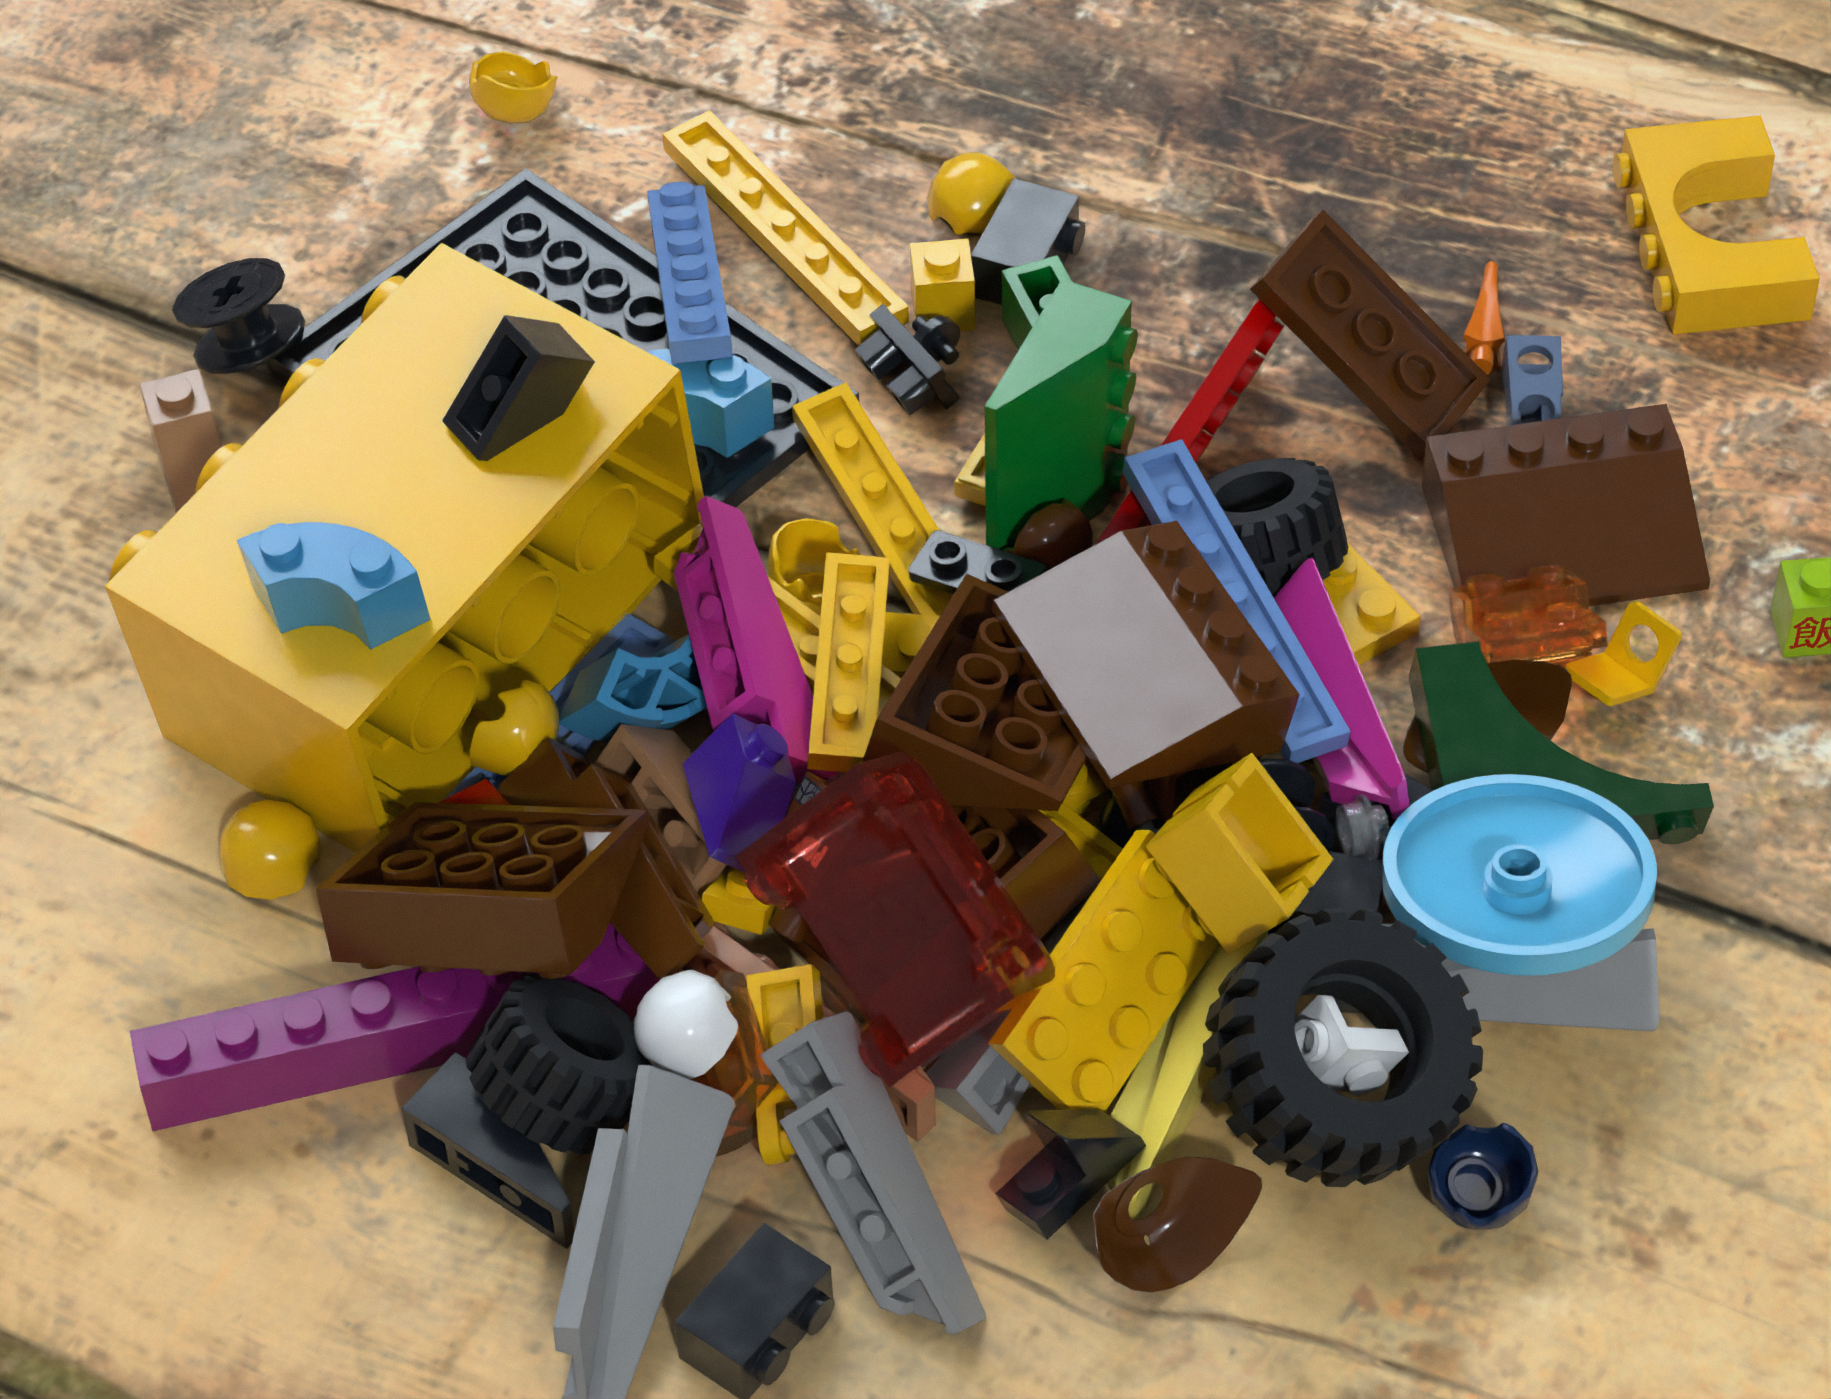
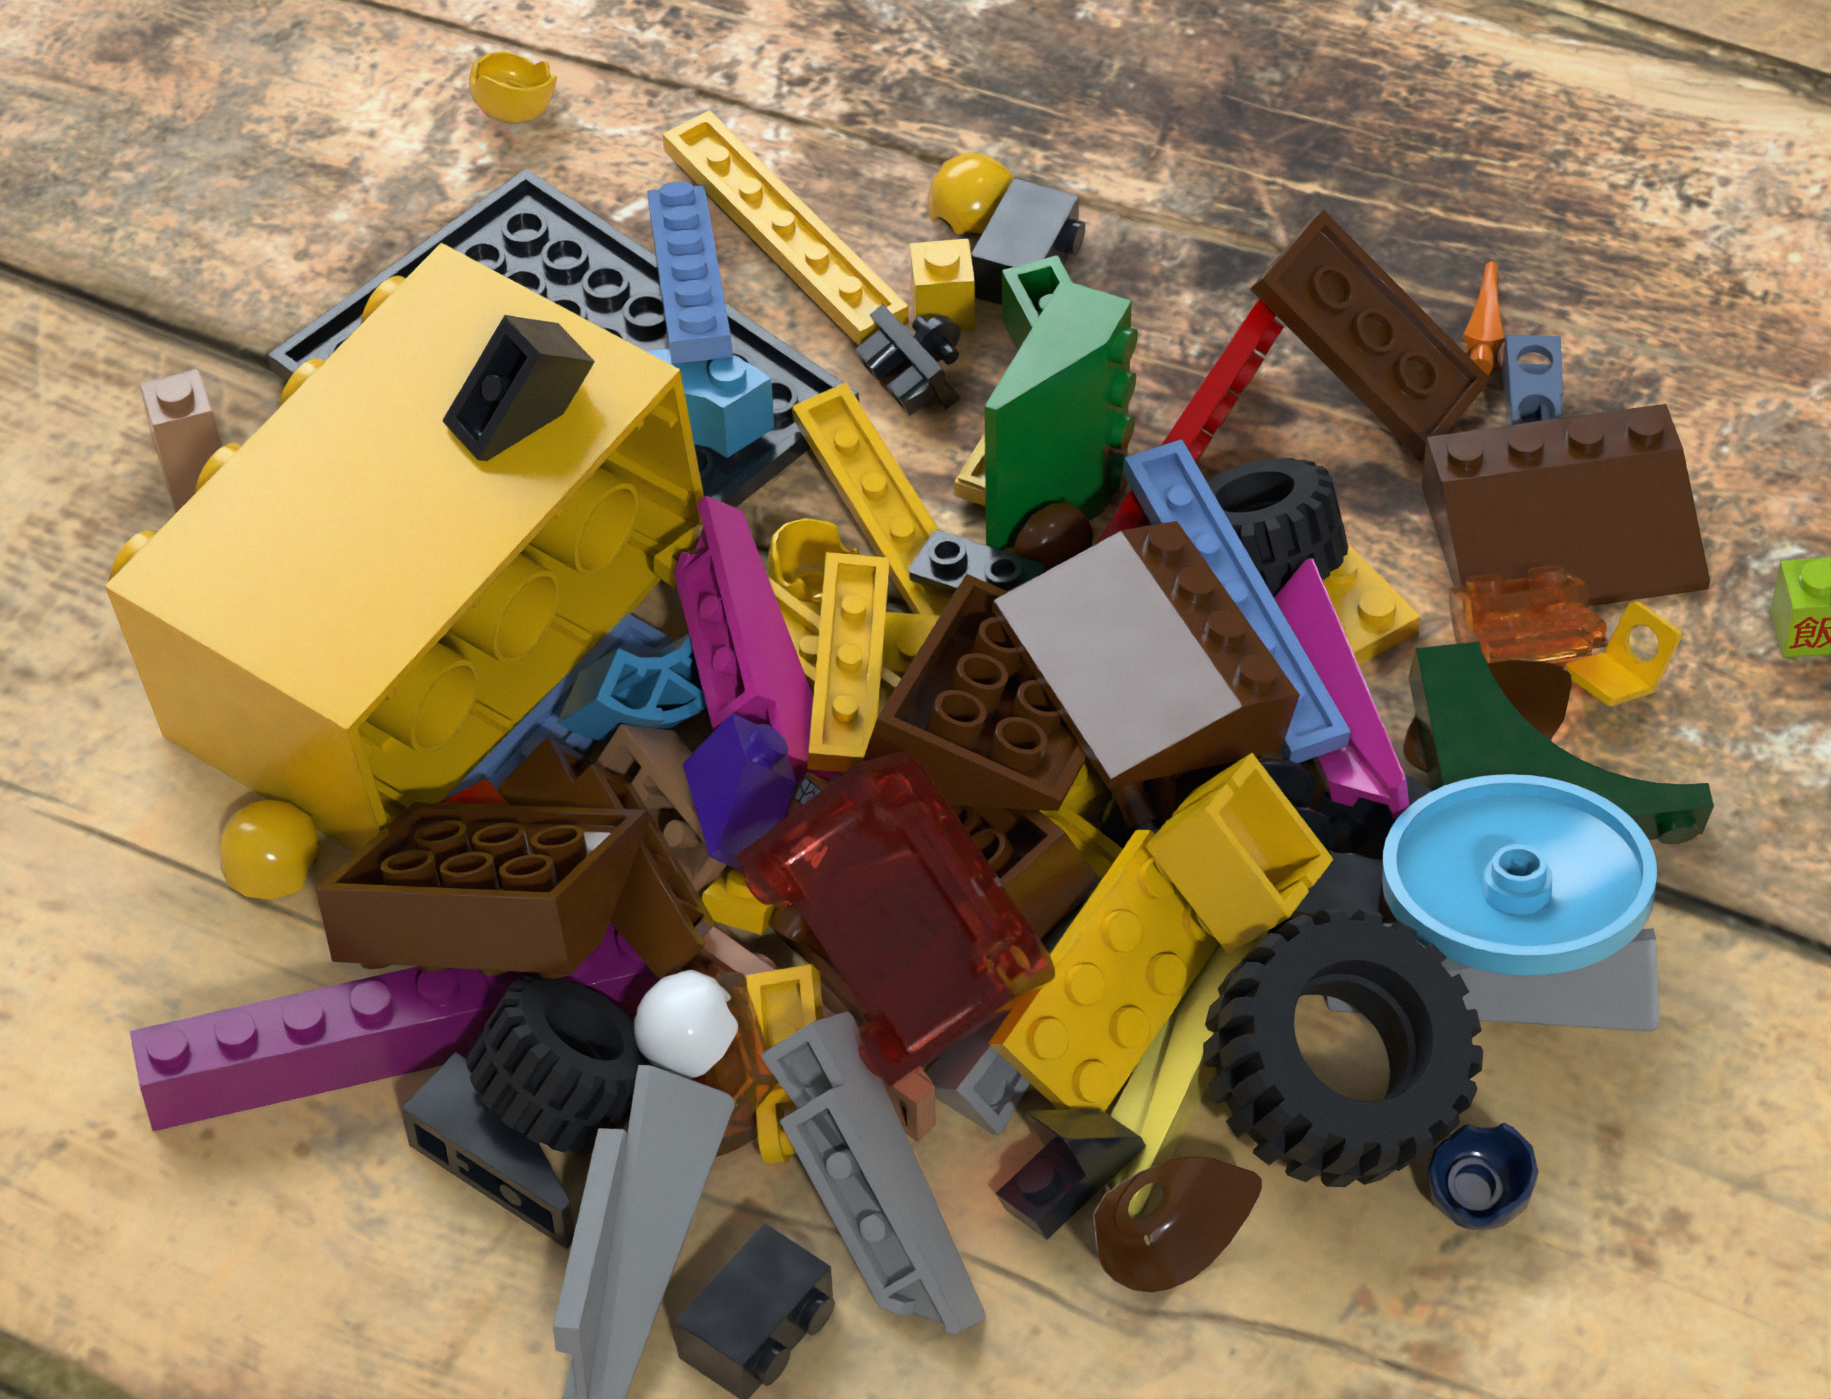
(240, 321): black piece -> none
(334, 579): dark azure brick -> none
(526, 723): yellow hair -> none
(1346, 1056): white bracket -> none
(1361, 827): clear plate -> none
(1698, 278): yellow arch -> none

